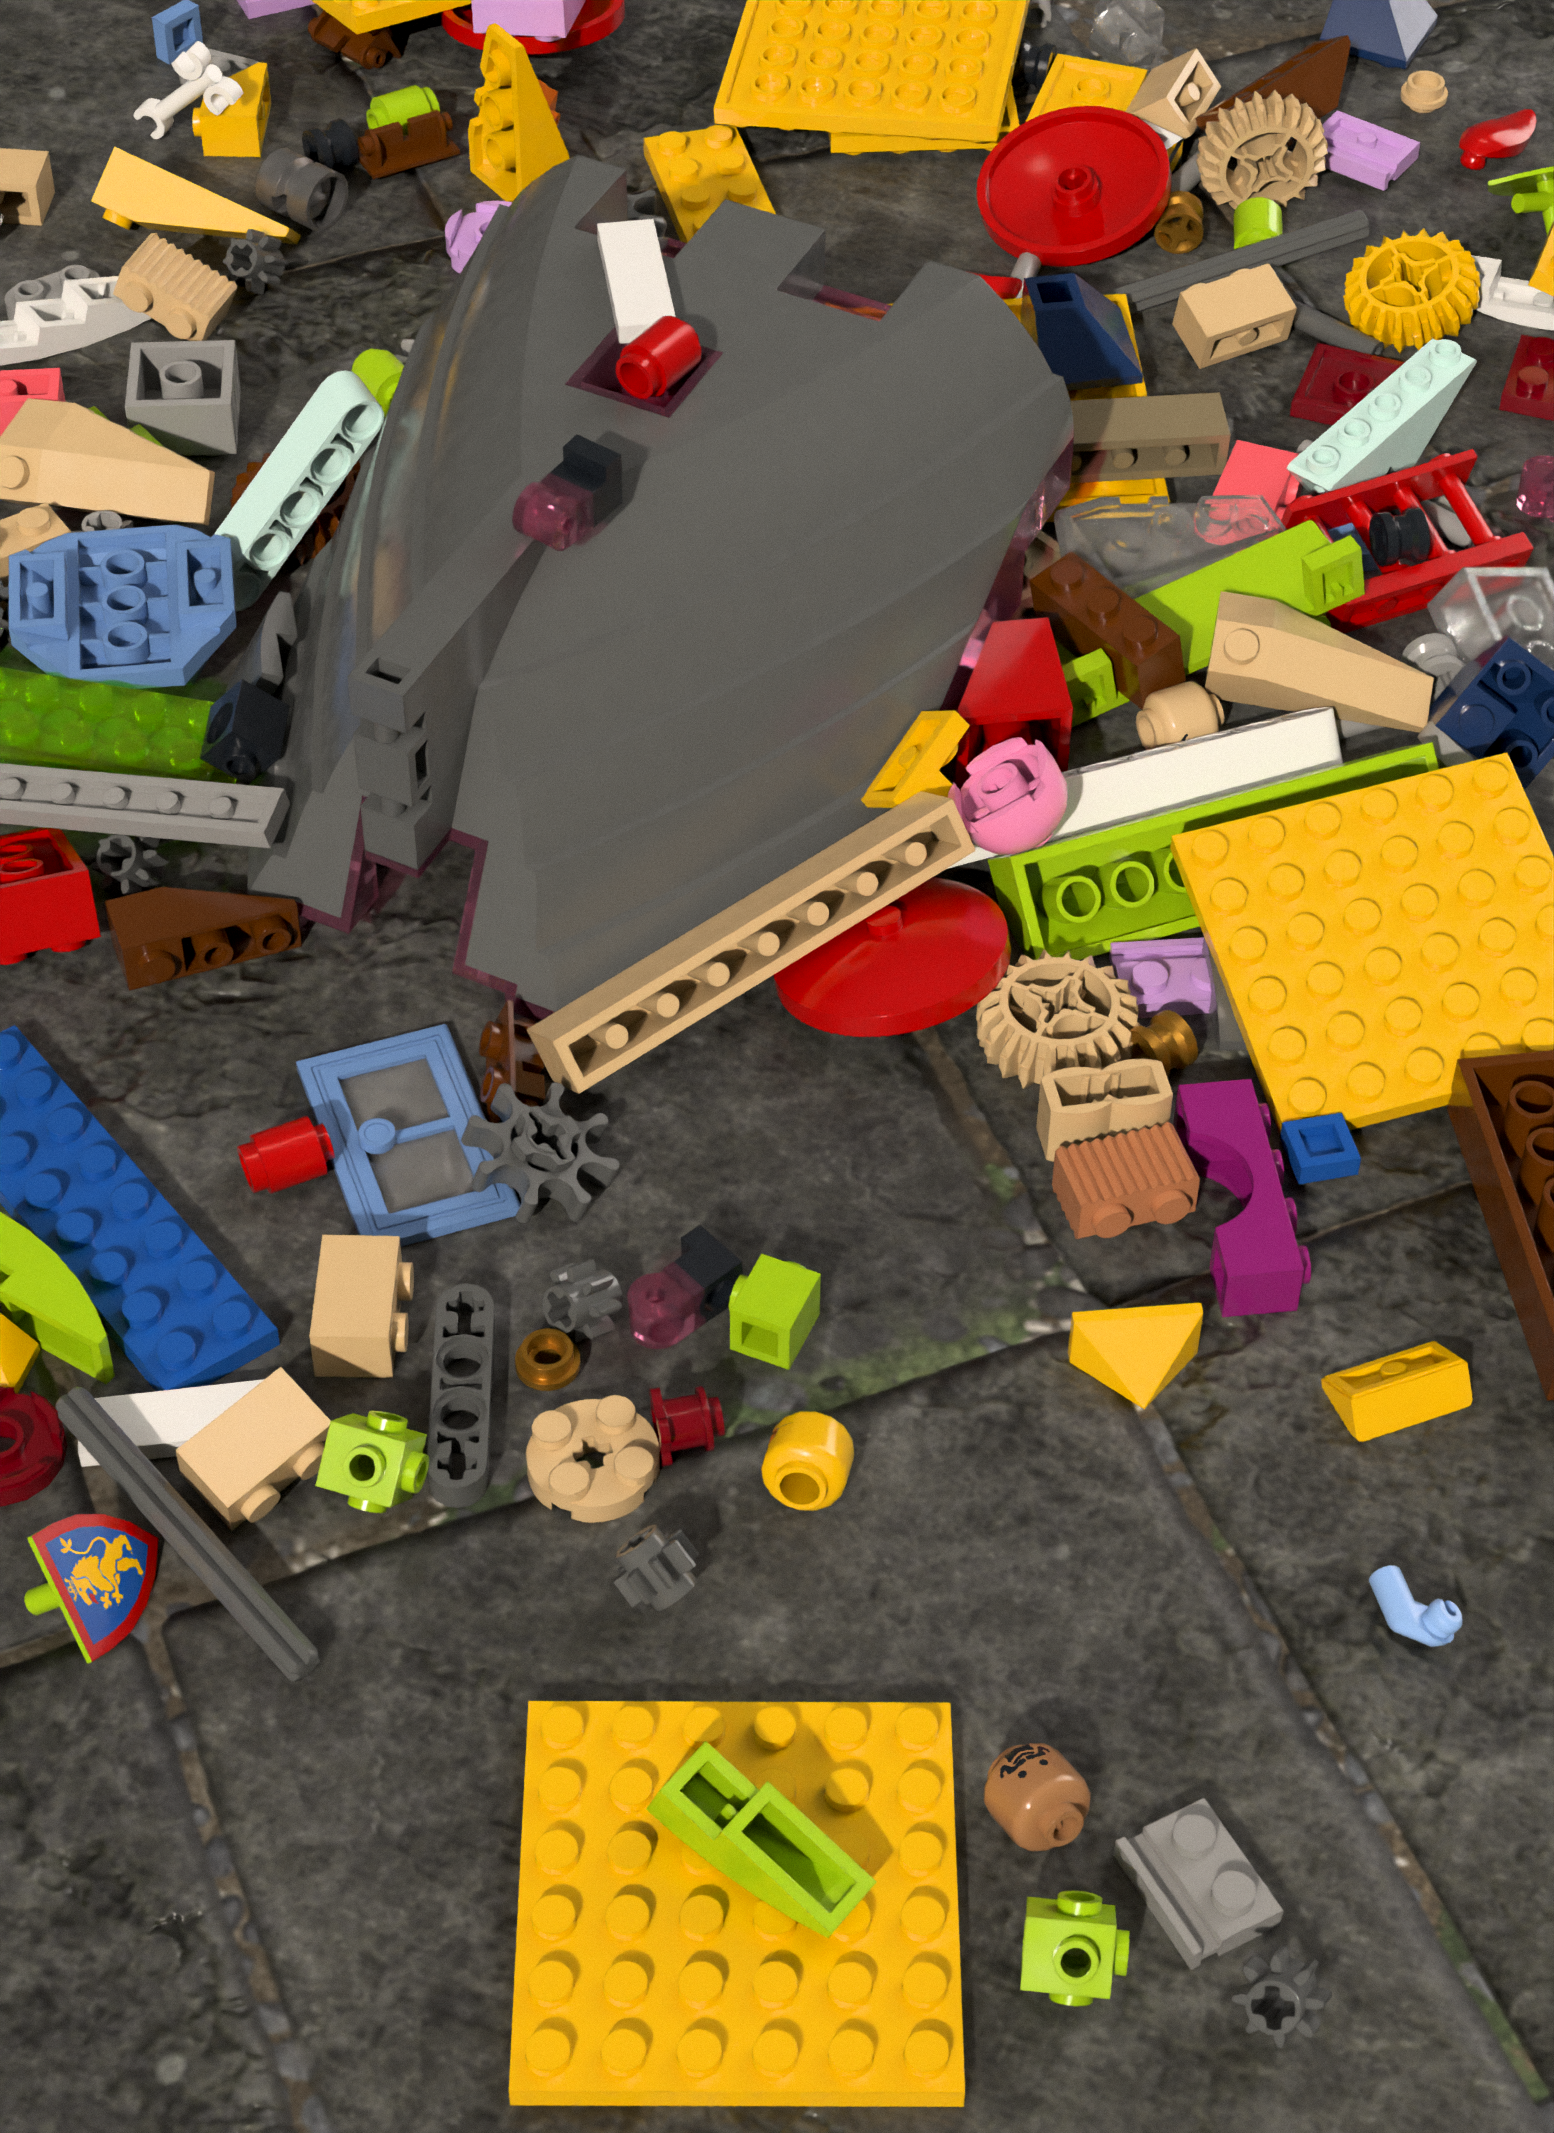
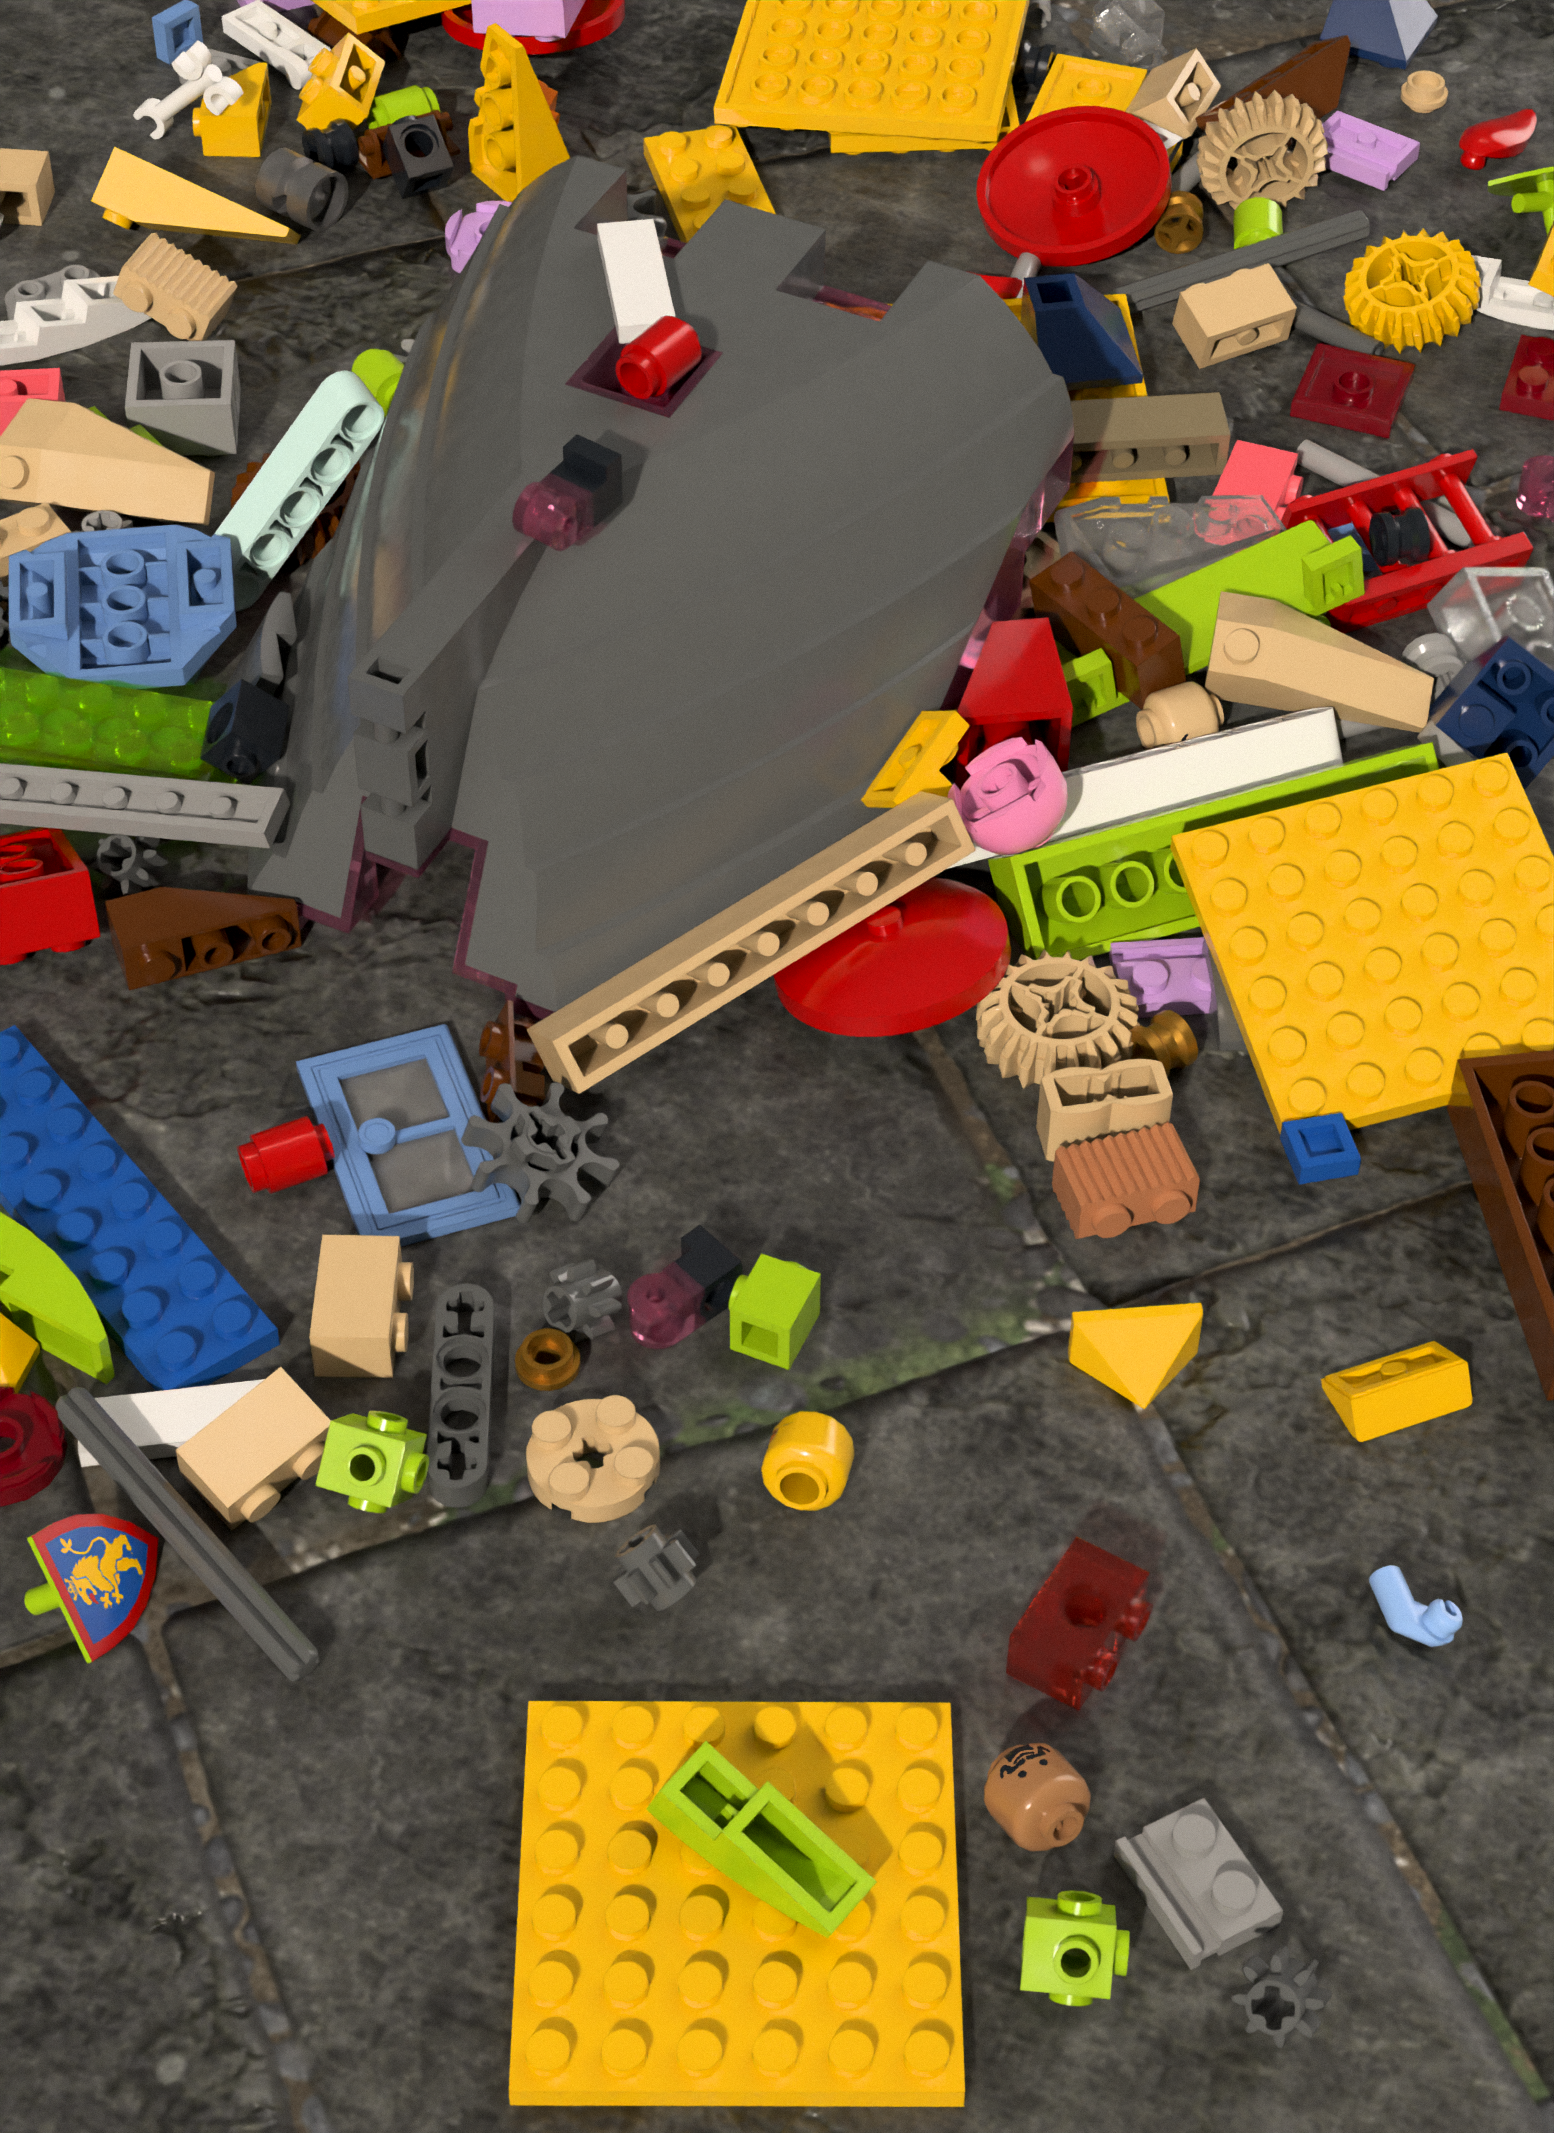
(255, 261): dark grey gear -> none
(274, 40): none -> white plate
(340, 84): none -> yellow brick
(411, 173): none -> black brick
(685, 1422): dark red brick -> none
(1088, 1590): none -> clear red brick
(1255, 1254): magenta arch -> none
(1389, 424): light aqua slope -> none

